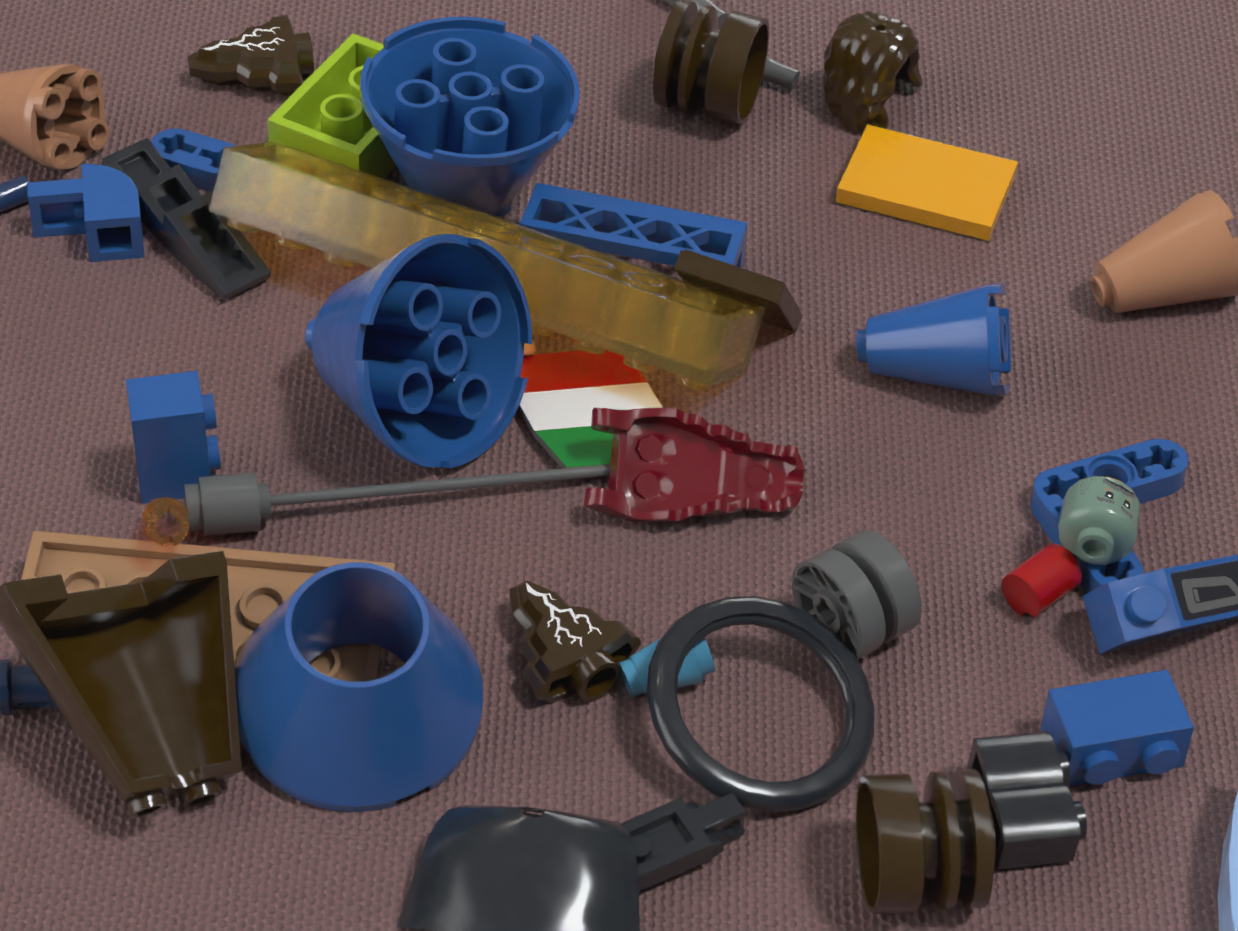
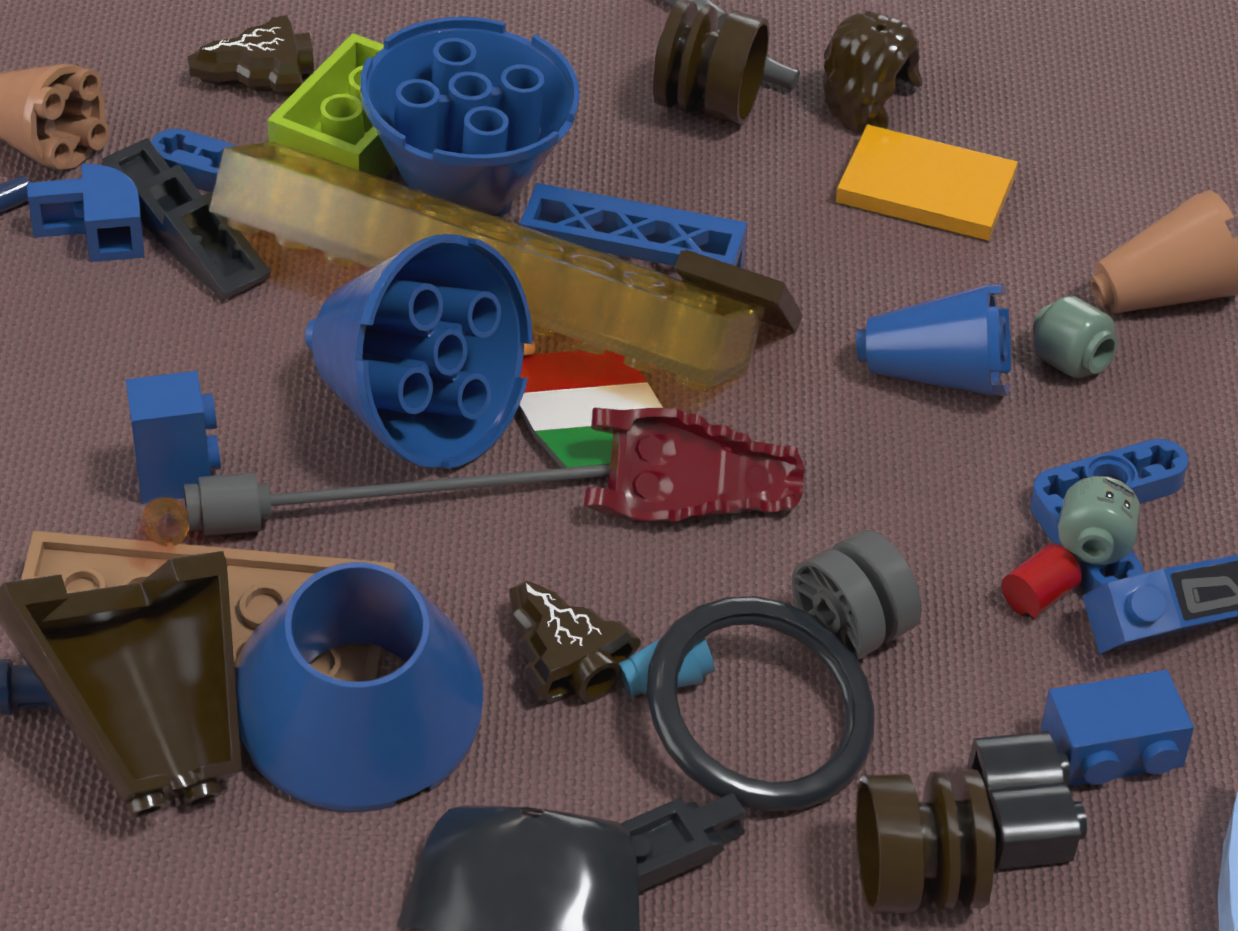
(1075, 337): none -> sand green head

